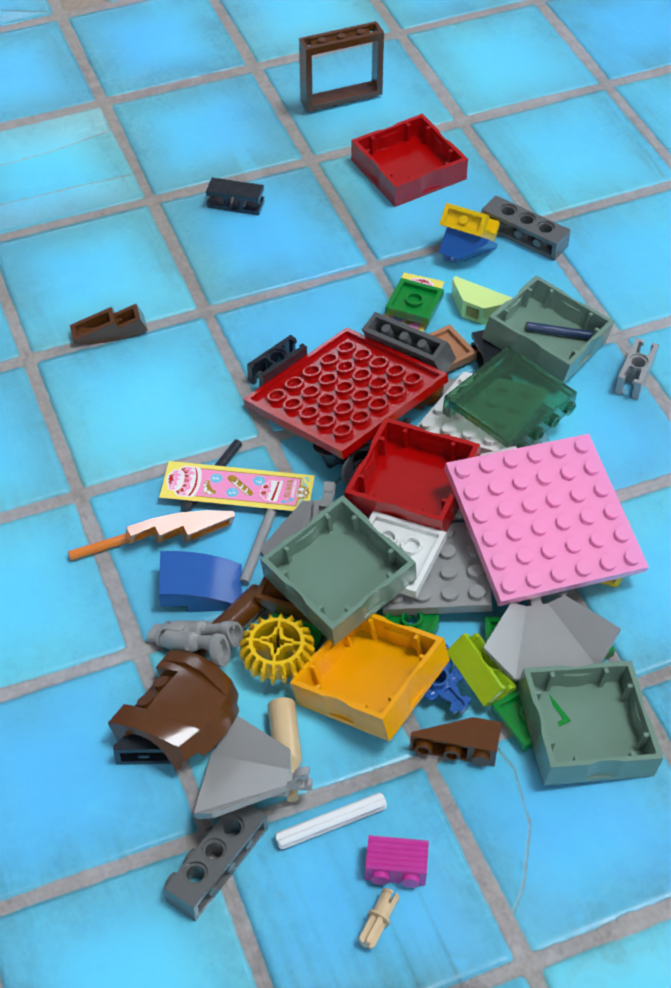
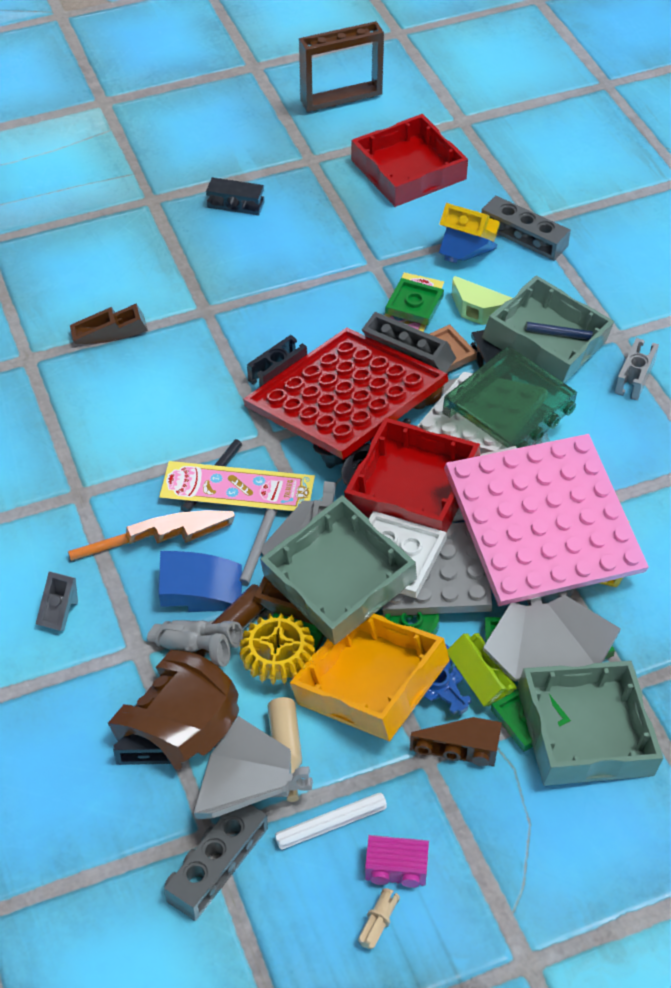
(57, 598): none -> flat silver slope

